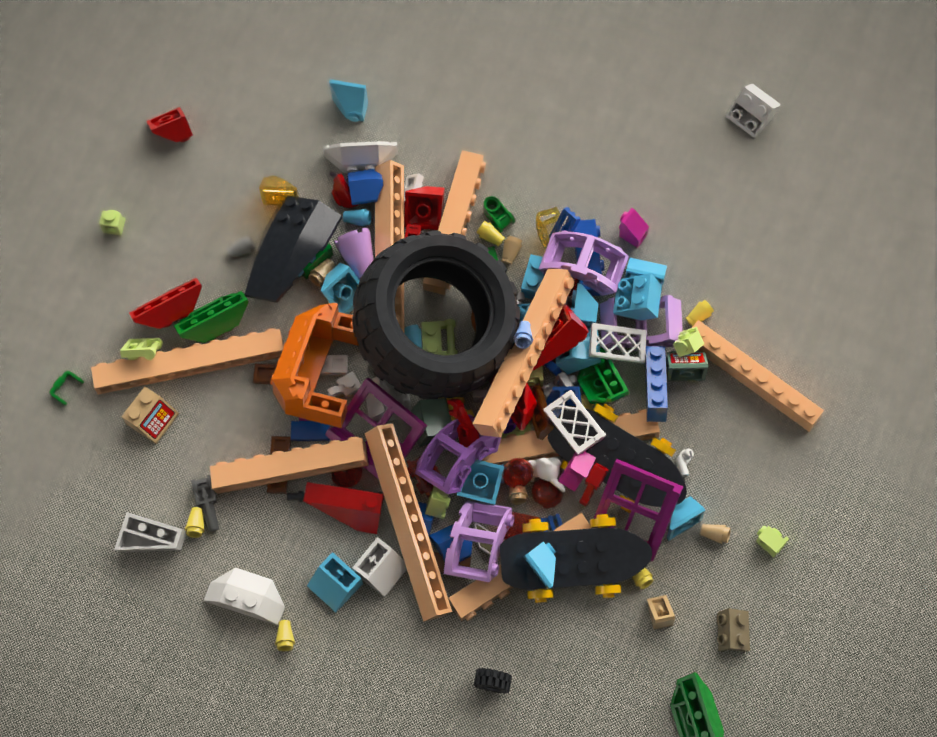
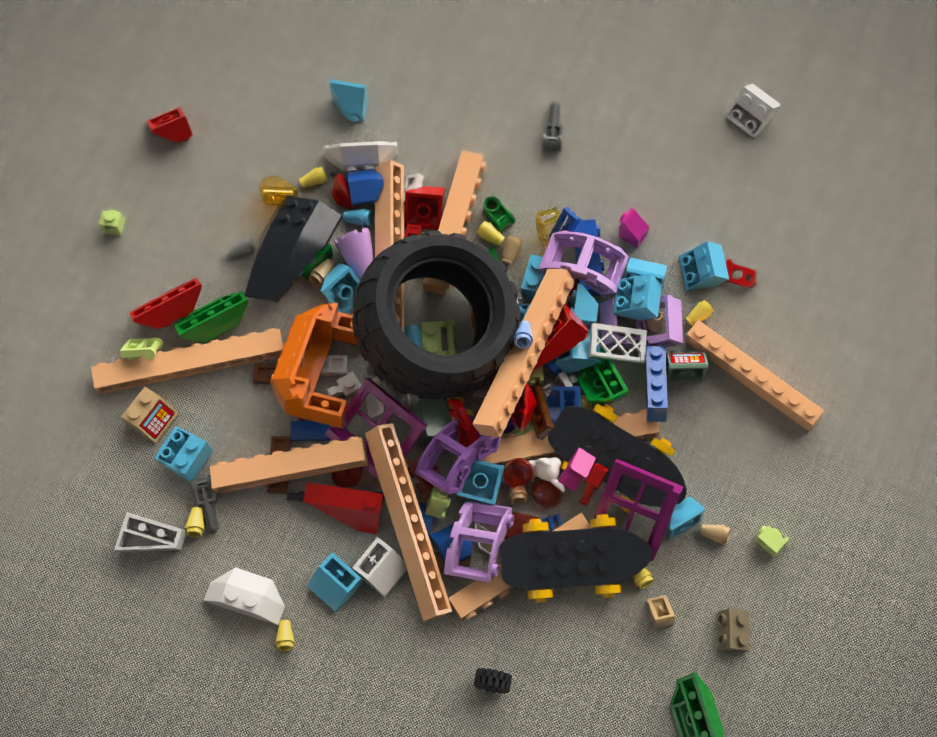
(60, 381): green piece -> none
(184, 453): none -> medium azure slope
(314, 177): none -> light yellow cone
(543, 563): medium azure slope -> none
(553, 130): none -> dark grey connector
(568, 436): white window -> none
(656, 324): none -> tan cone
(682, 461): white arm -> none
(688, 342): yellowish green brick -> none
(704, 266): none -> medium azure slope
(747, 275): none -> red piece

